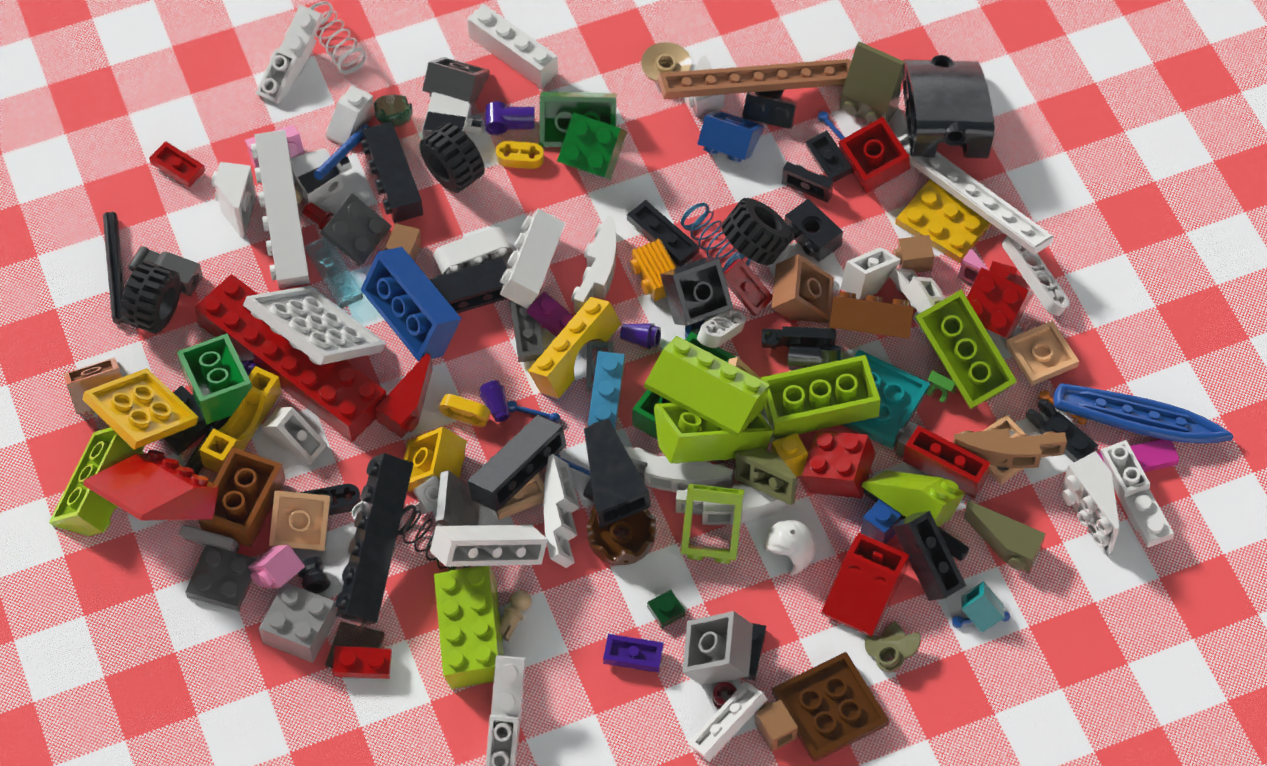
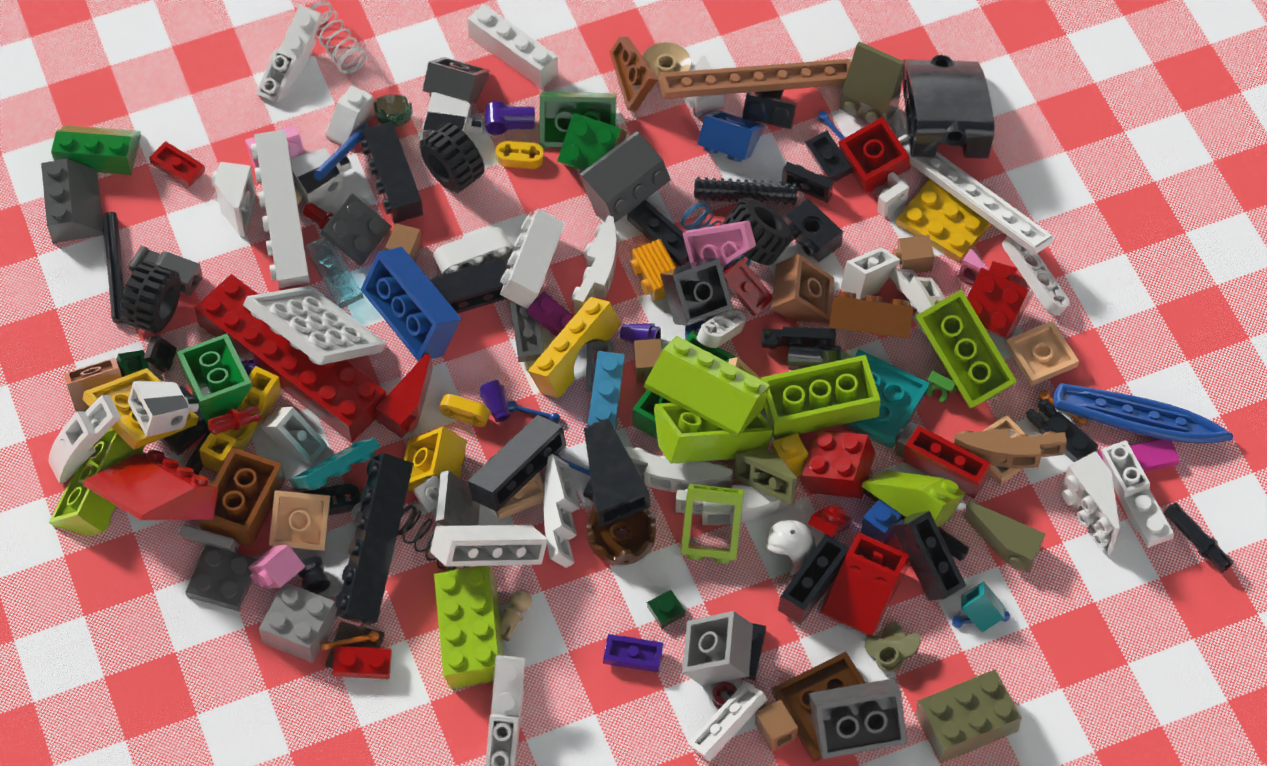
(71, 200): none -> dark grey slope
(79, 435): none -> white slope
(97, 148): none -> green slope
(131, 362): none -> dark green plate
(160, 353): none -> black plate
(160, 406): none -> white torso
(234, 419): none -> red axle
(335, 465): none -> teal plate
(372, 636): none -> orange hinge
(624, 177): none -> dark grey slope
(633, 73): none -> dark orange wing
(646, 354): none -> medium nougat brick
(720, 242): none -> bright pink wing
(738, 190): none -> black piece
(812, 579): none -> black brick
(830, 520): none -> red plate
(858, 718): none -> dark grey slope
(893, 196): none -> white bracket
(968, 716): none -> olive brick
(1206, 545): none -> black pin

